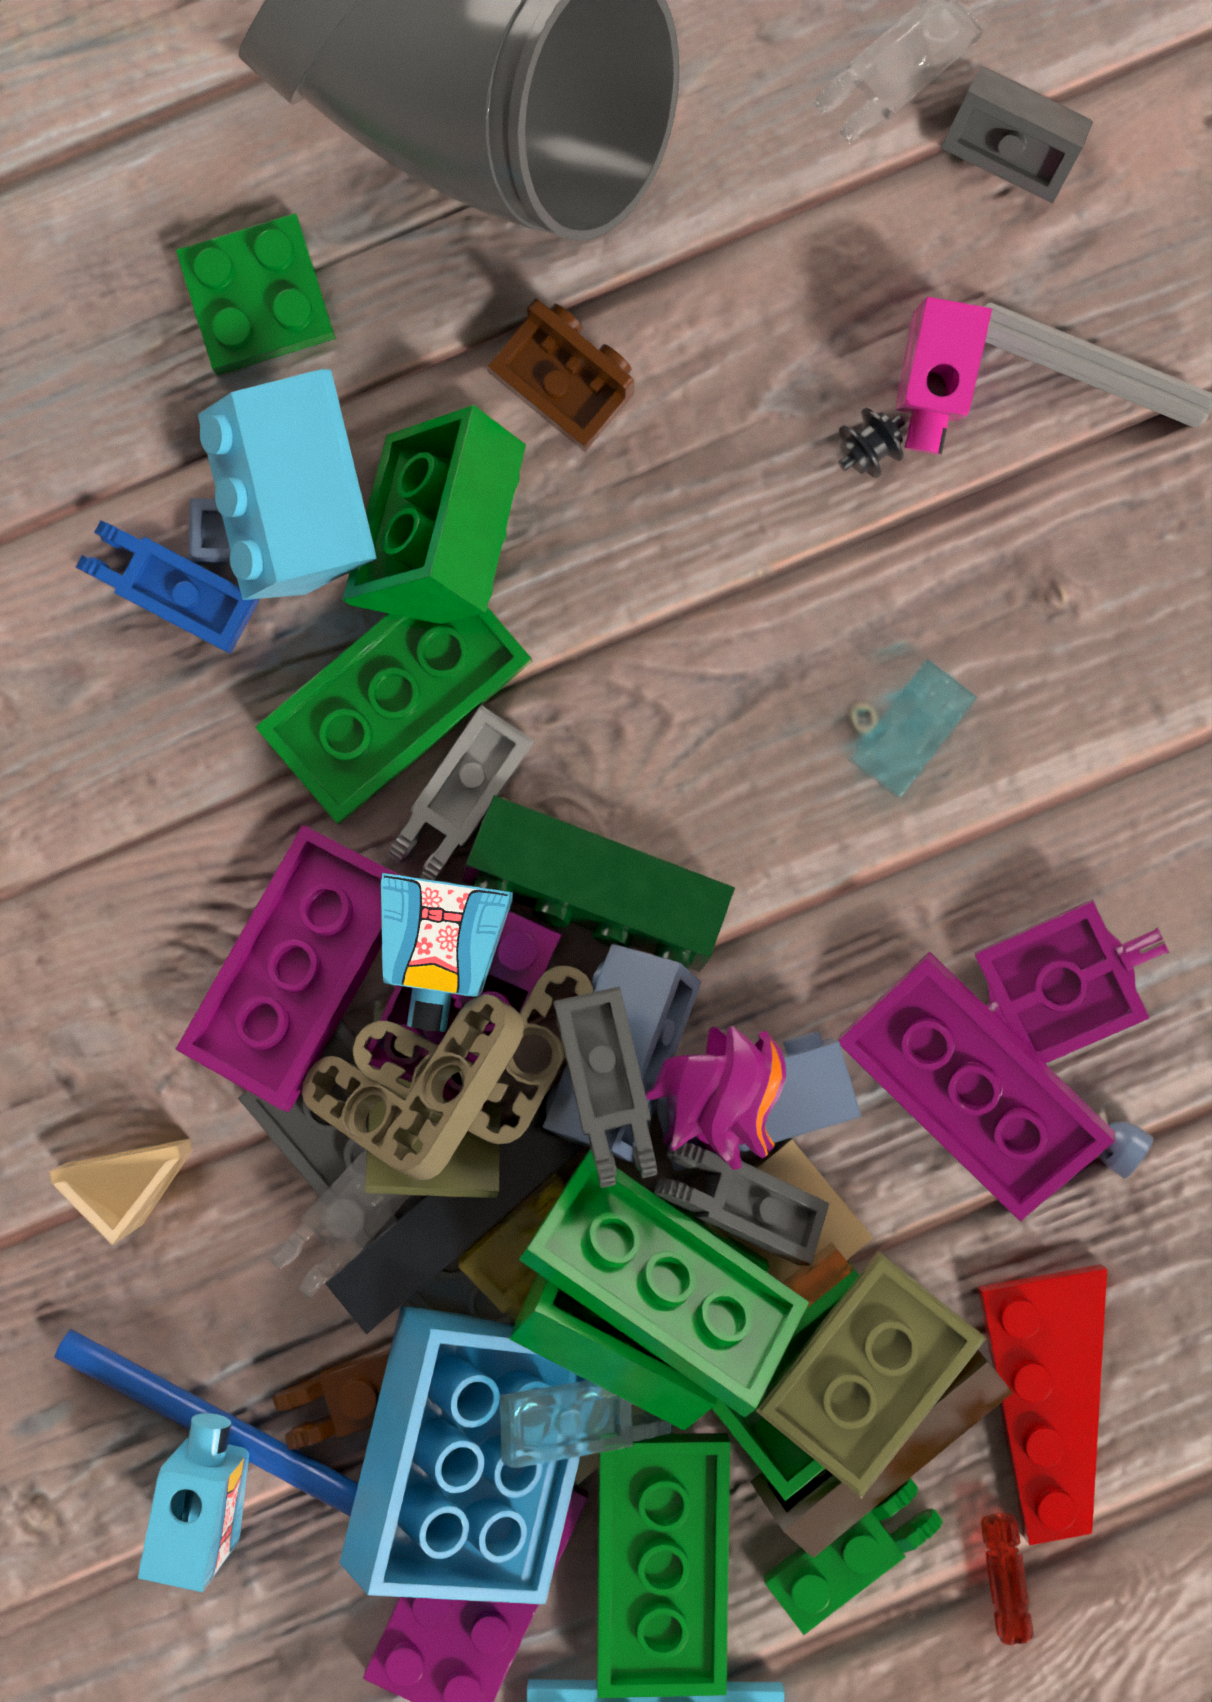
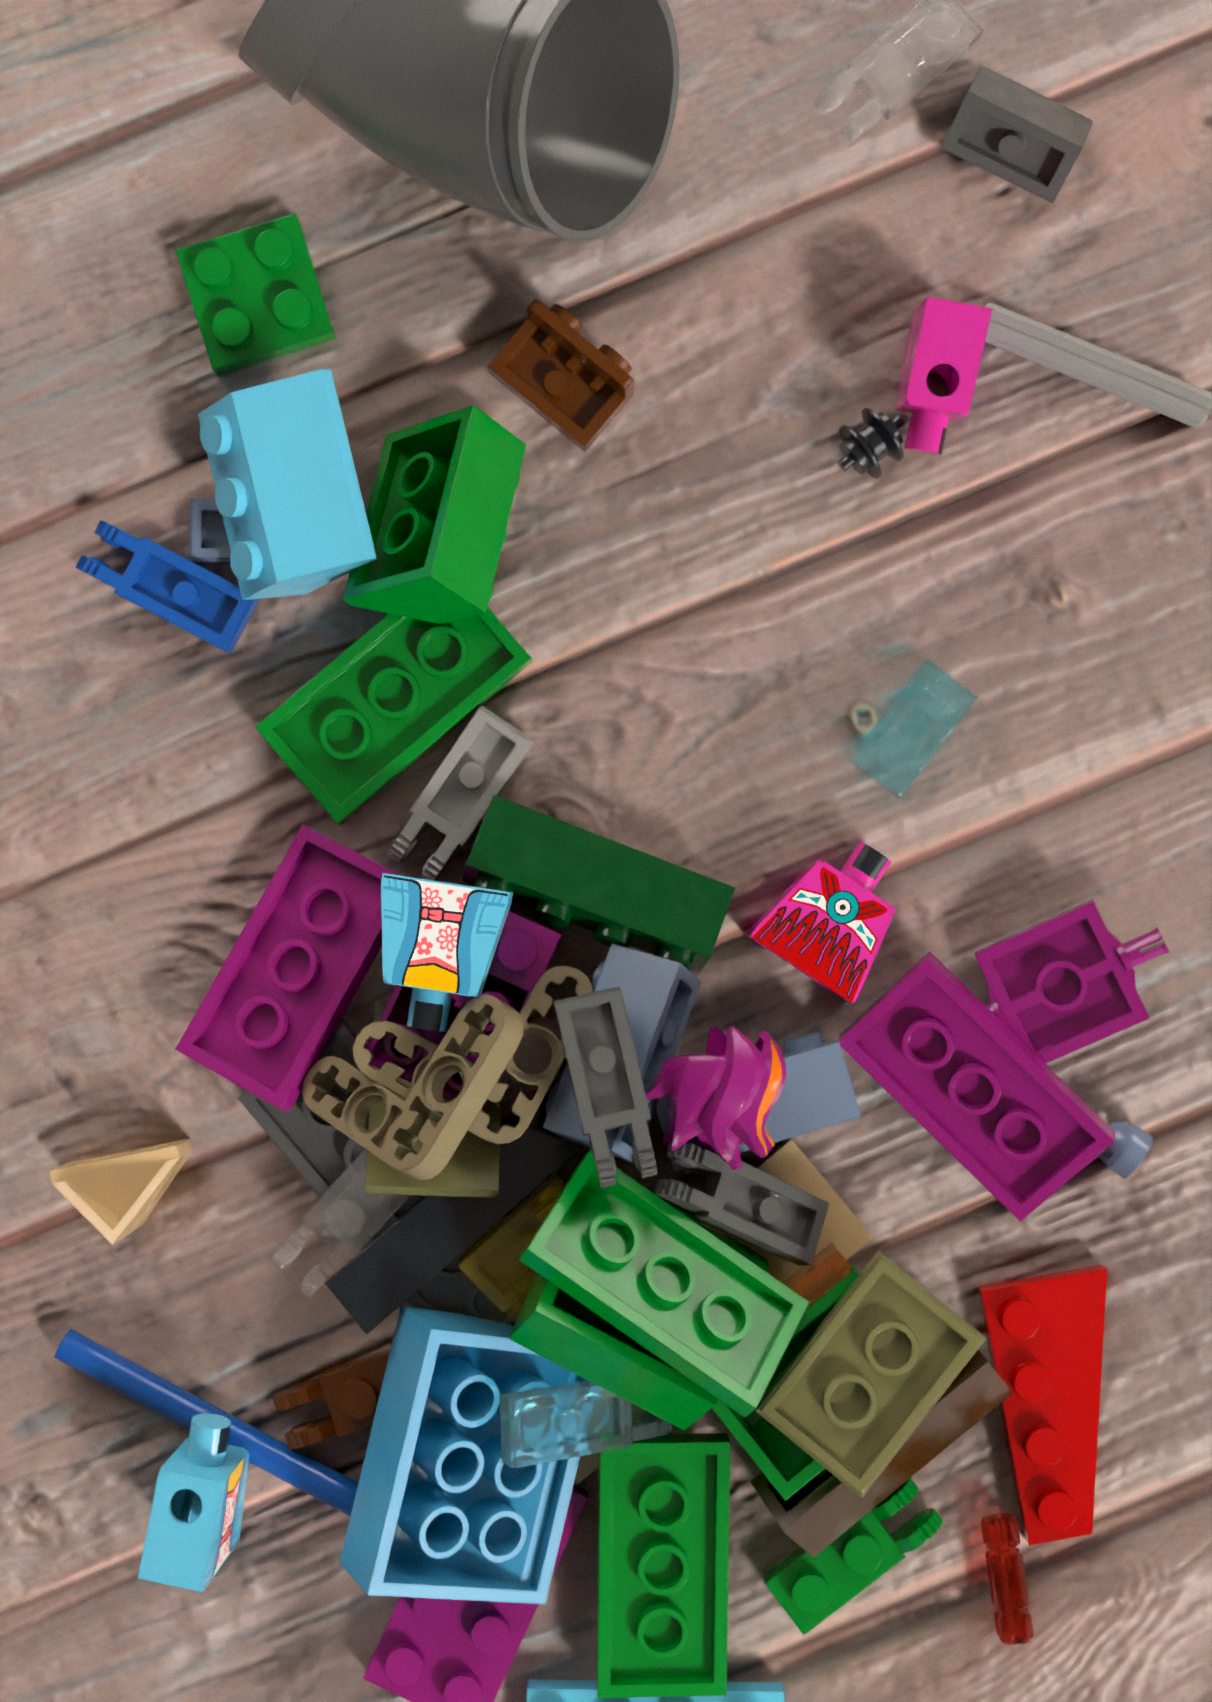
(830, 922): none -> torso

